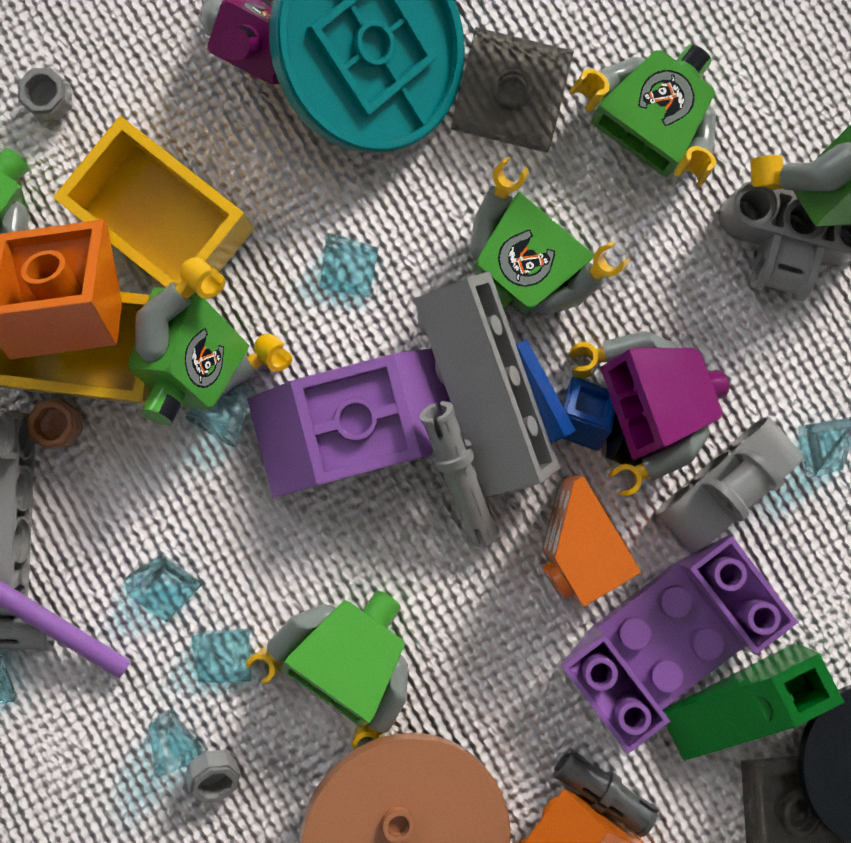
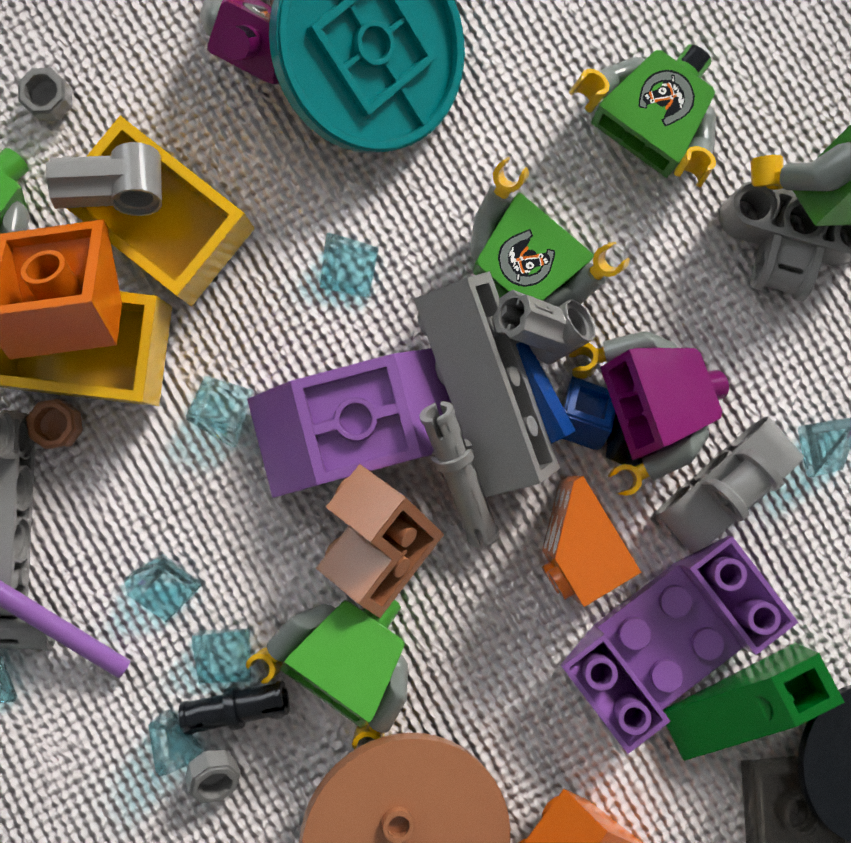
(124, 180): none -> light grey piece
(190, 350): torso -> none
(234, 708): none -> black pin
(382, 542): none -> nougat brick
(512, 90): clear smoke plate -> none
(546, 328): none -> light grey piece
(606, 792): dark grey pin -> none

